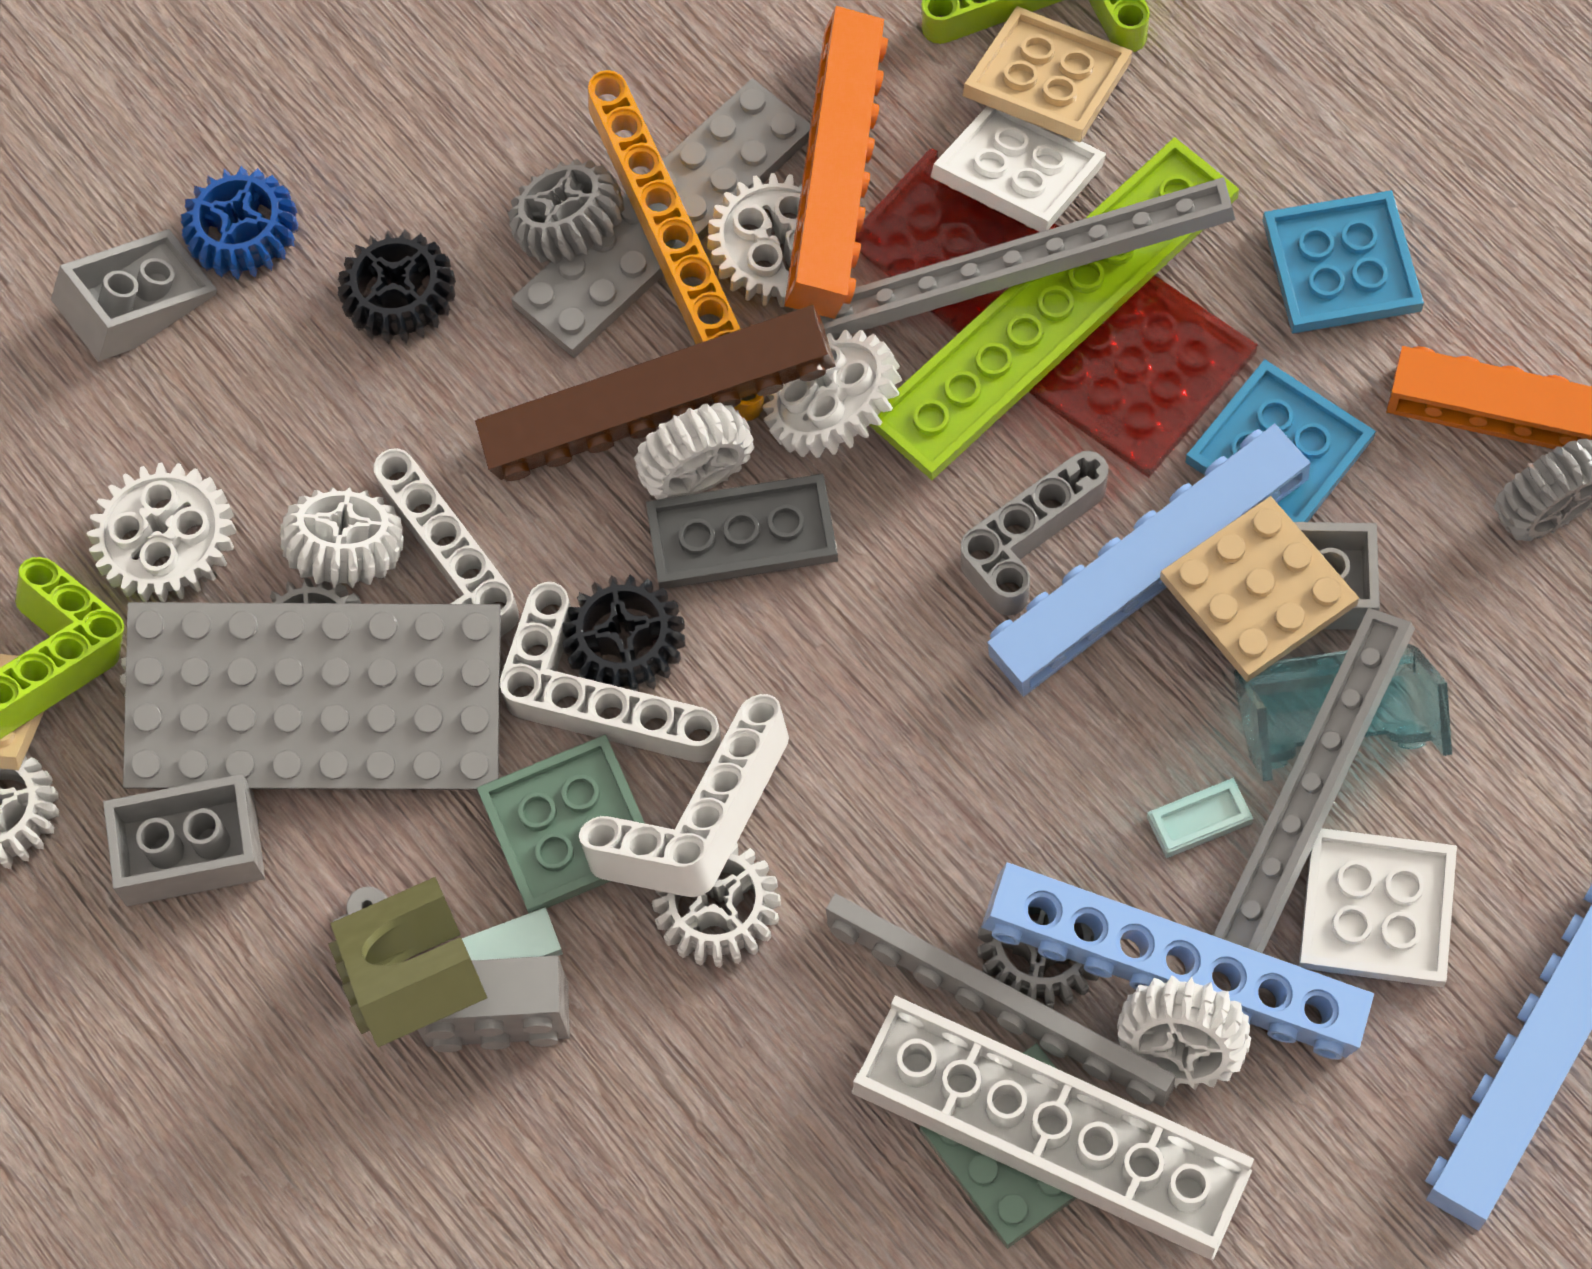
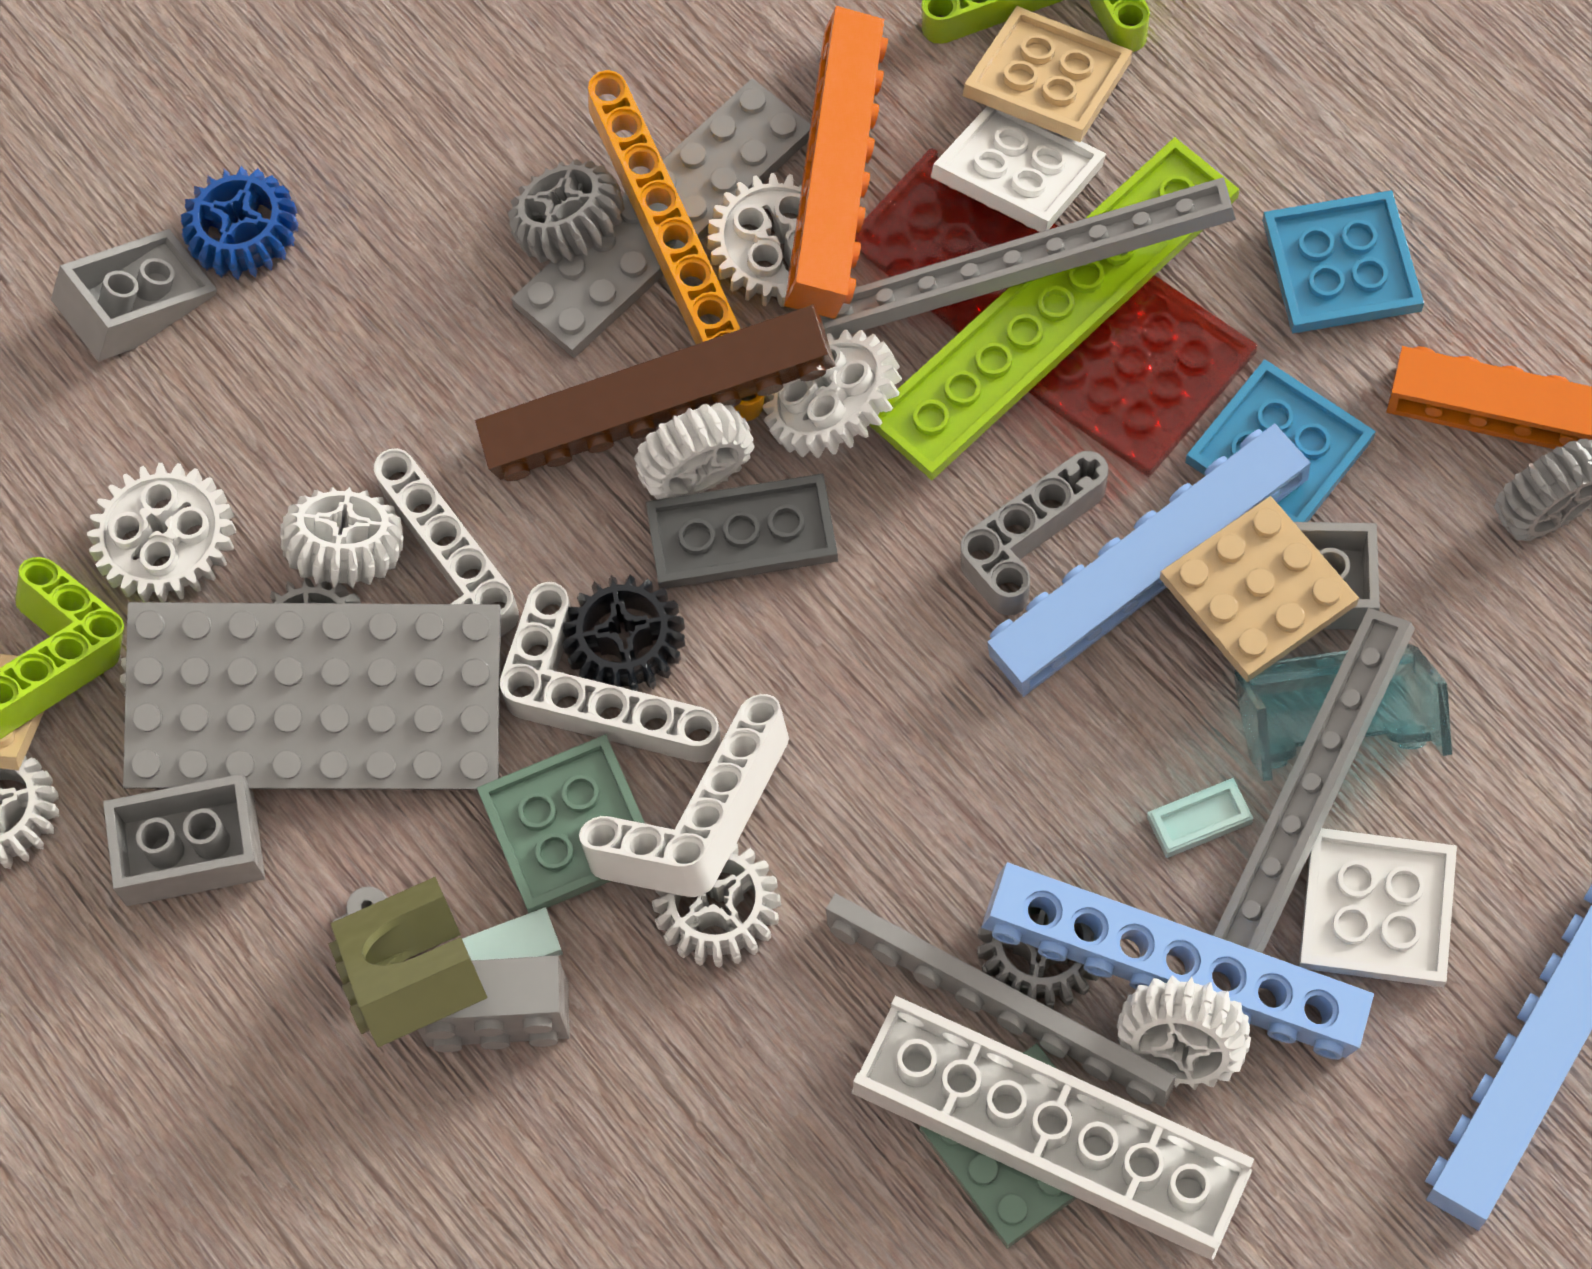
(394, 301): black gear -> none

